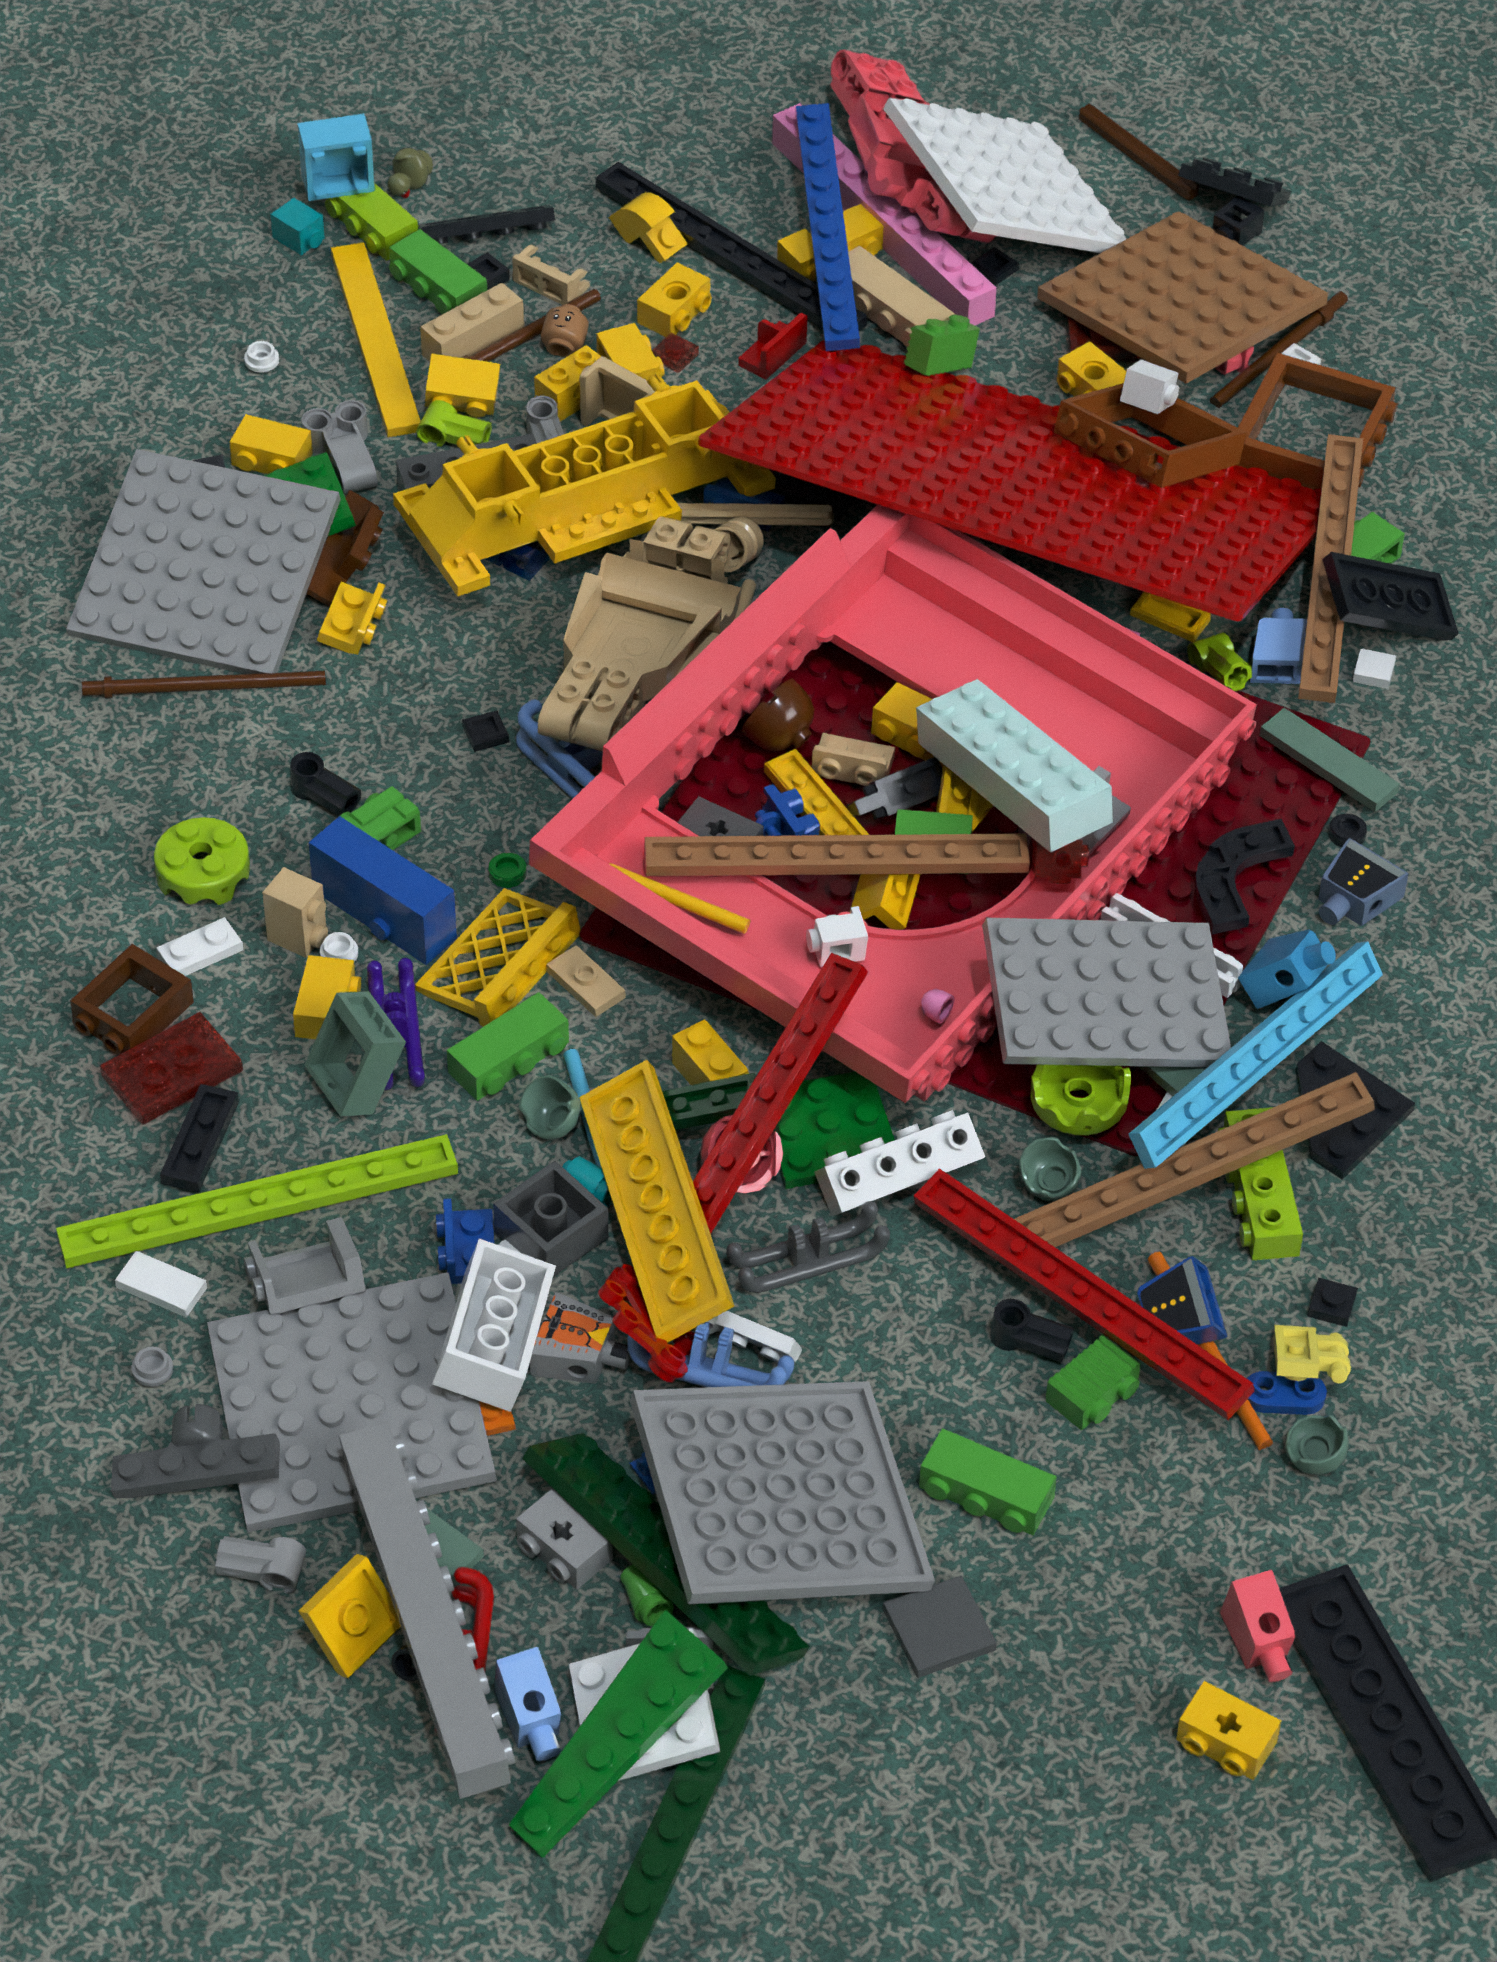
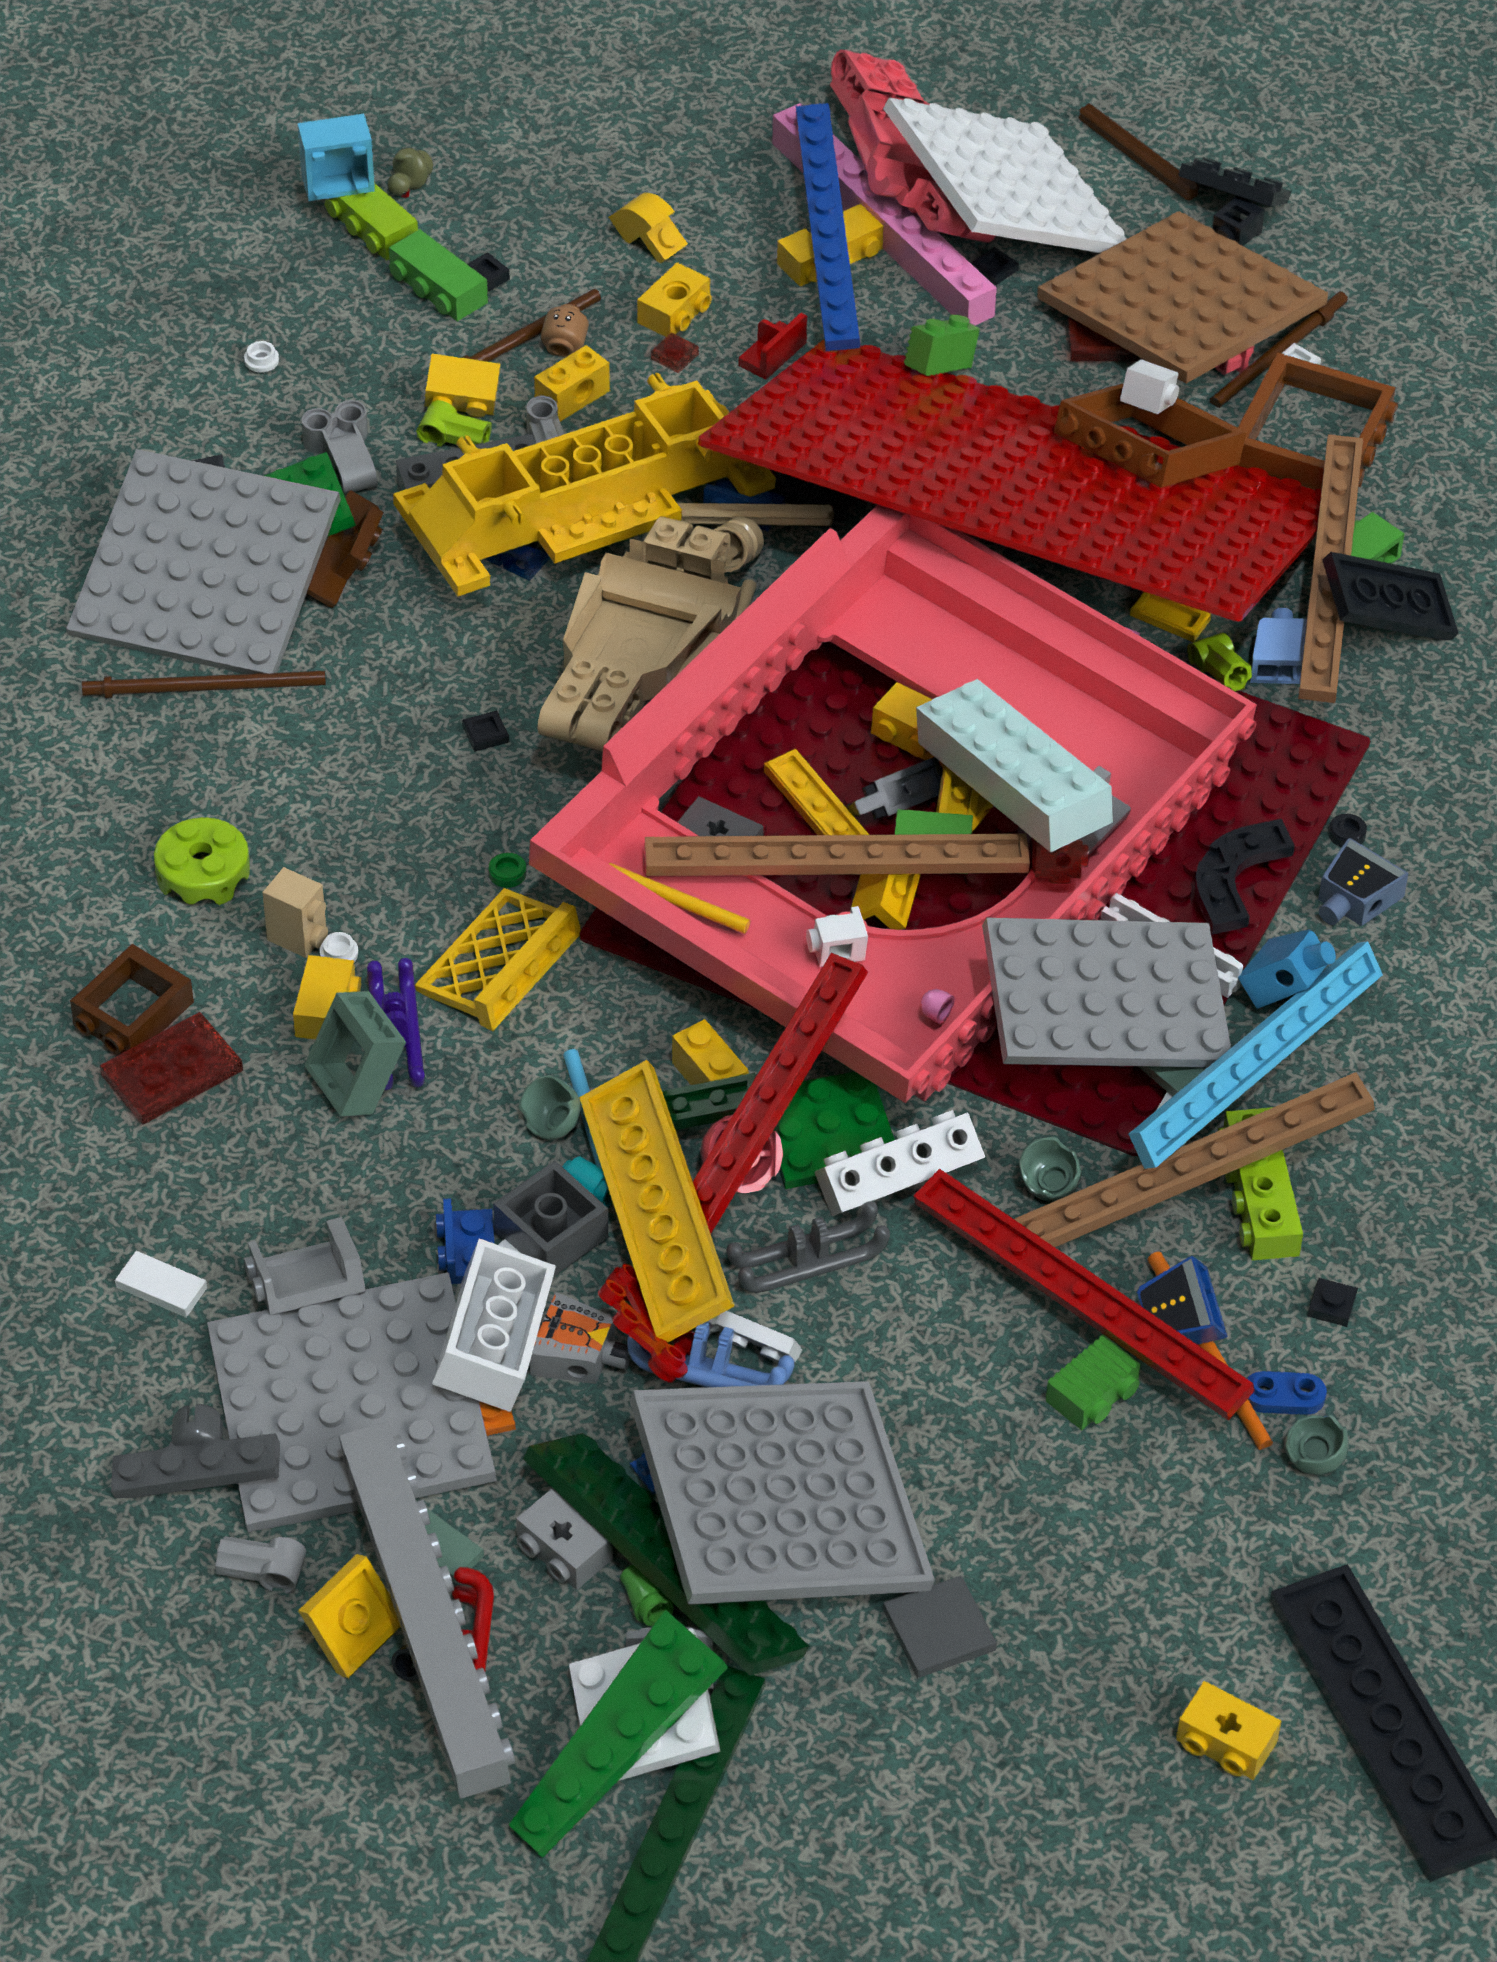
(152, 1367): light grey plate -> none
(199, 1138): black plate -> none
(201, 947): white plate -> none
(256, 1201): lime plate -> none
(268, 445): yellow brick -> none
(297, 226): teal brick -> none
(315, 782): black piece -> none
(351, 618): yellow bracket -> none
(376, 339): yellow tile -> none
(383, 890): blue brick -> none
(387, 818): bright green brick -> none
(474, 324): tan brick -> none
(500, 222): black plate -> none
(508, 1046): bright green brick -> none
(528, 1702): light blue torso -> none
(547, 279): tan hinge -> none
(564, 758): medium blue piece -> none
(586, 981): tan plate -> none
(609, 390): tan panel -> none
(630, 350): yellow brick -> none
(724, 246): black plate -> none
(780, 813): blue hips -> none
(782, 719): reddish brown cylinder -> none
(851, 759): tan bracket -> none
(890, 297): tan brick -> none
(987, 1482): bright green brick -> none
(1028, 1331): black piece -> none
(1088, 370): yellow brick -> none
(1090, 1115): lime plate -> none
(1259, 1624): coral torso -> none
(1303, 1354): light yellow plate -> none
(1329, 759): sand green tile -> none
(1348, 1144): black plate -> none
(1374, 668): white tile -> none

